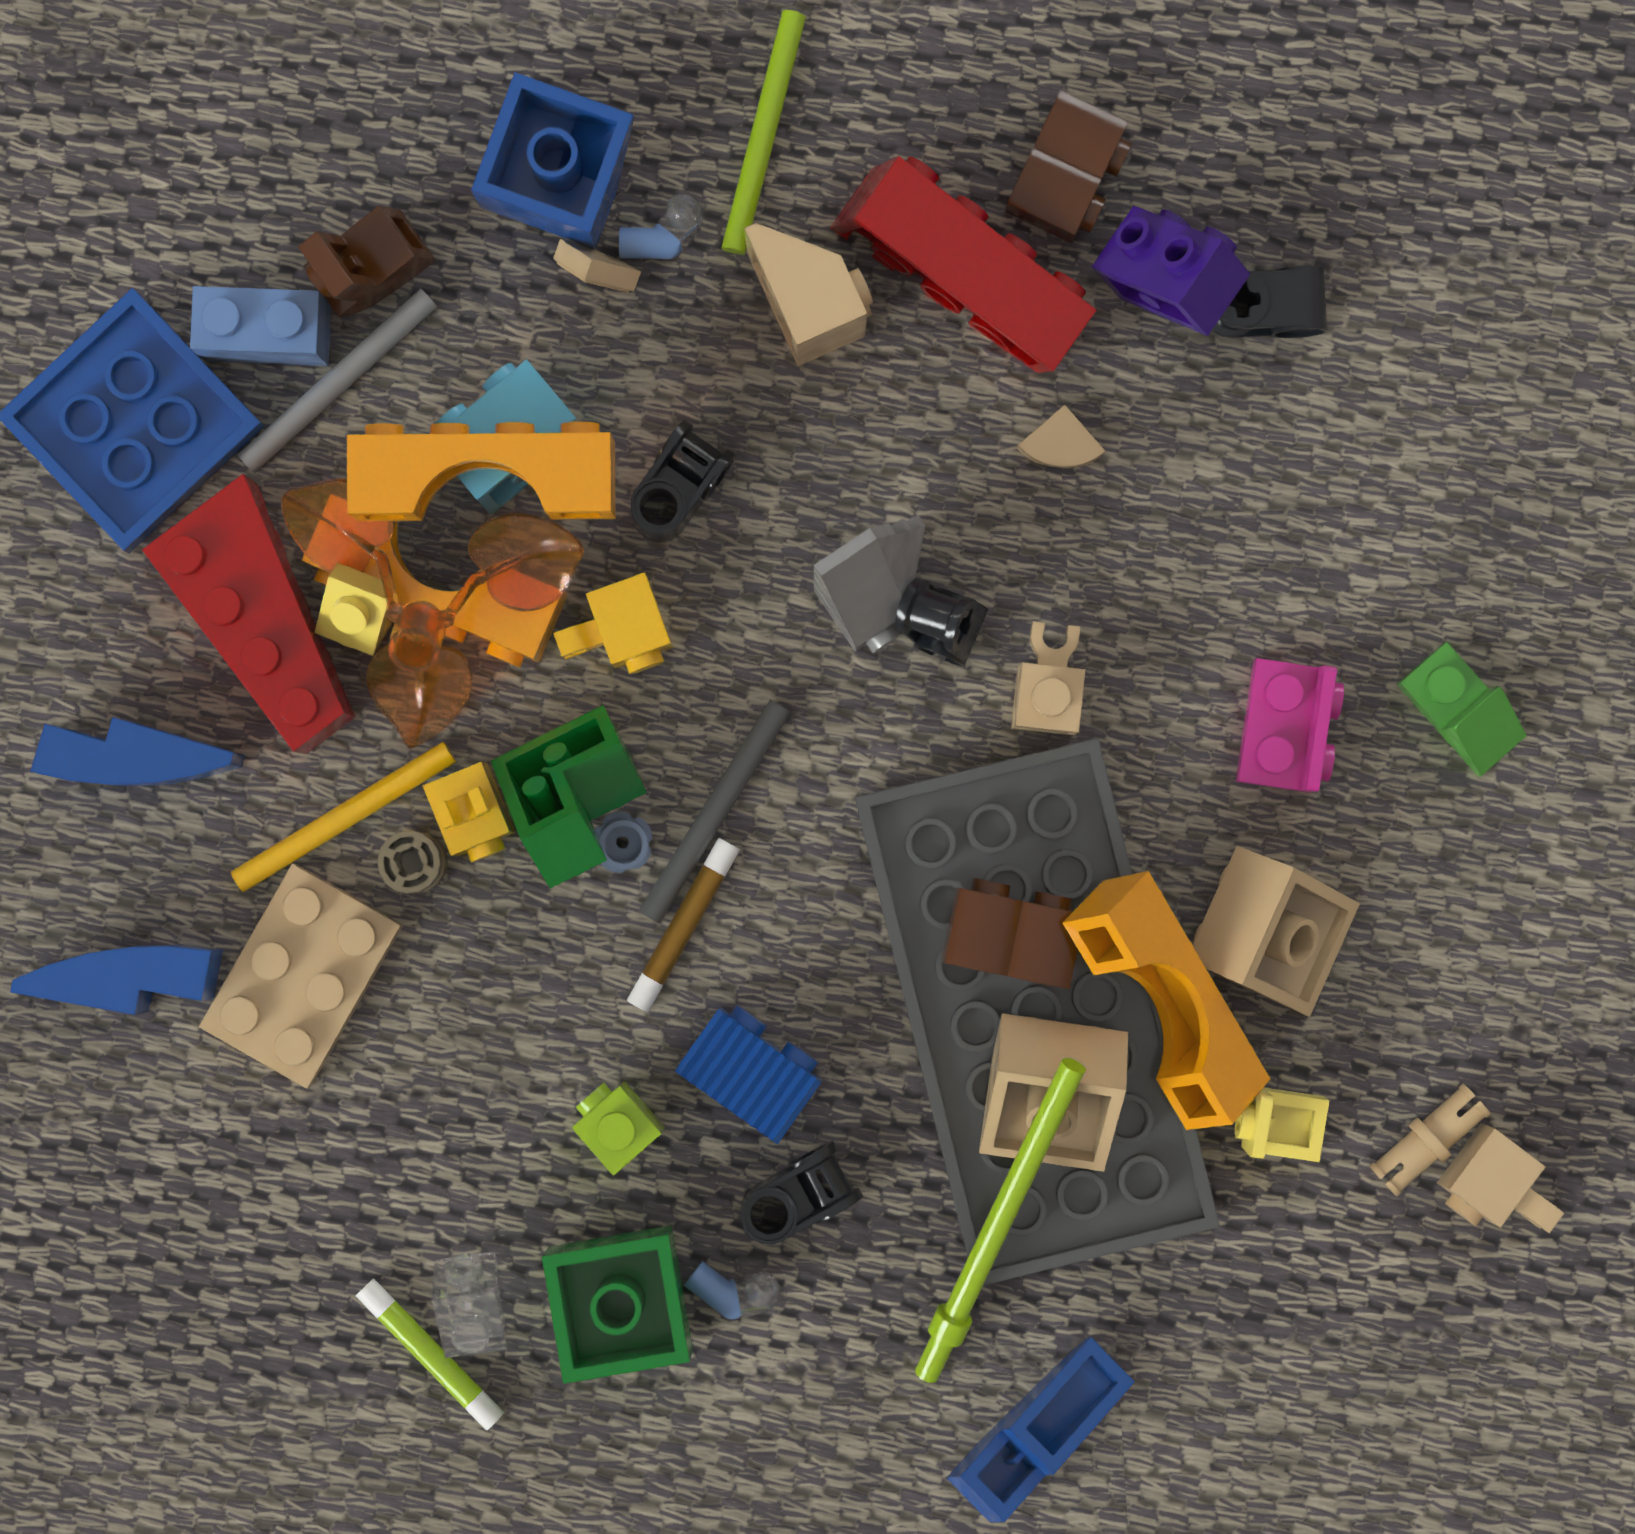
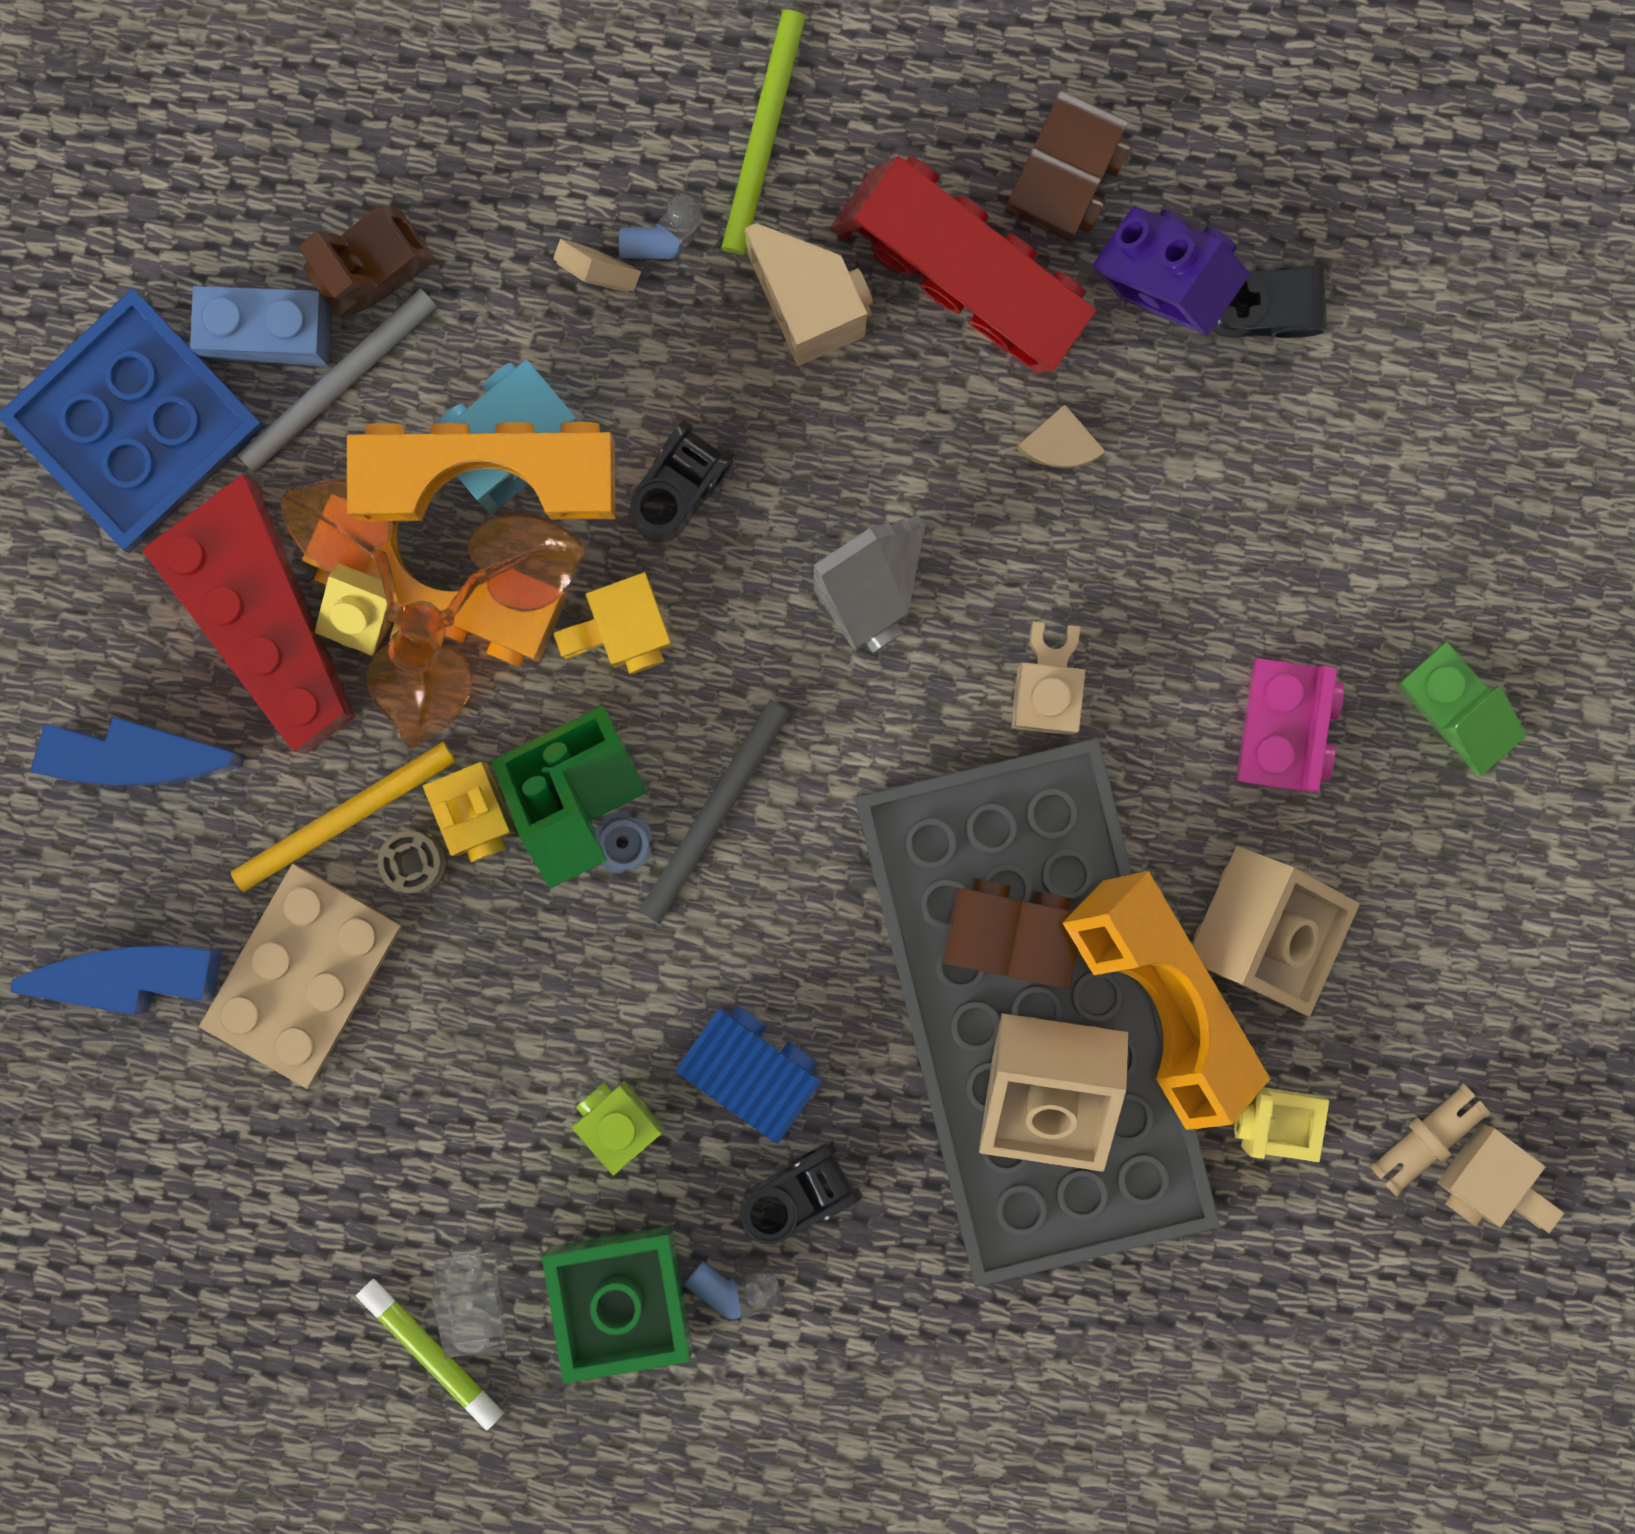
(554, 160): blue slope -> none
(683, 925): pearl gold bar -> none
(940, 621): black piece -> none
(952, 1318): lime bar -> none
(1040, 1431): blue slope -> none

